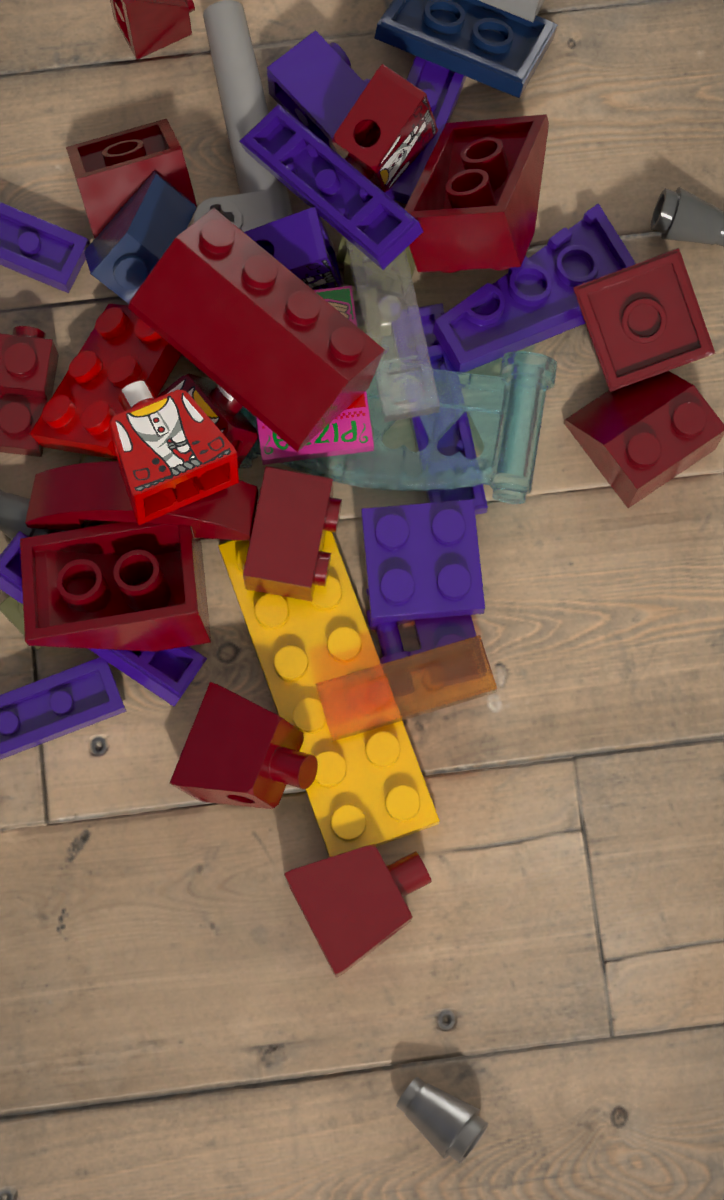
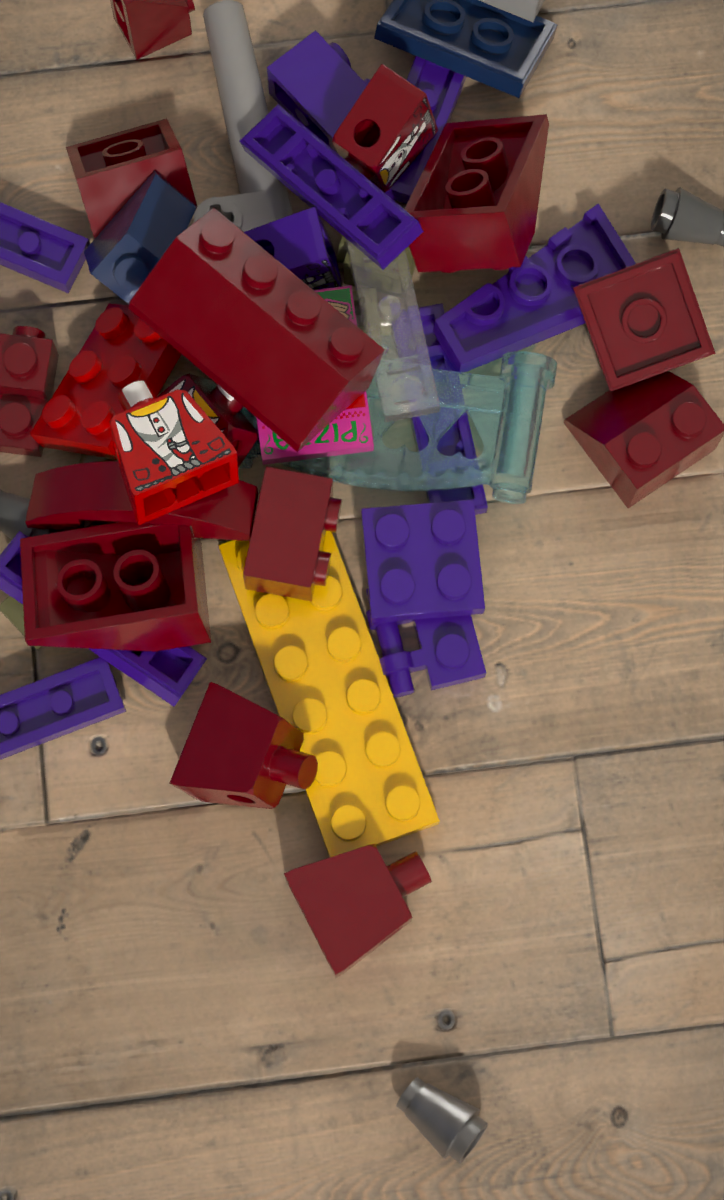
(406, 688): clear orange tile -> none

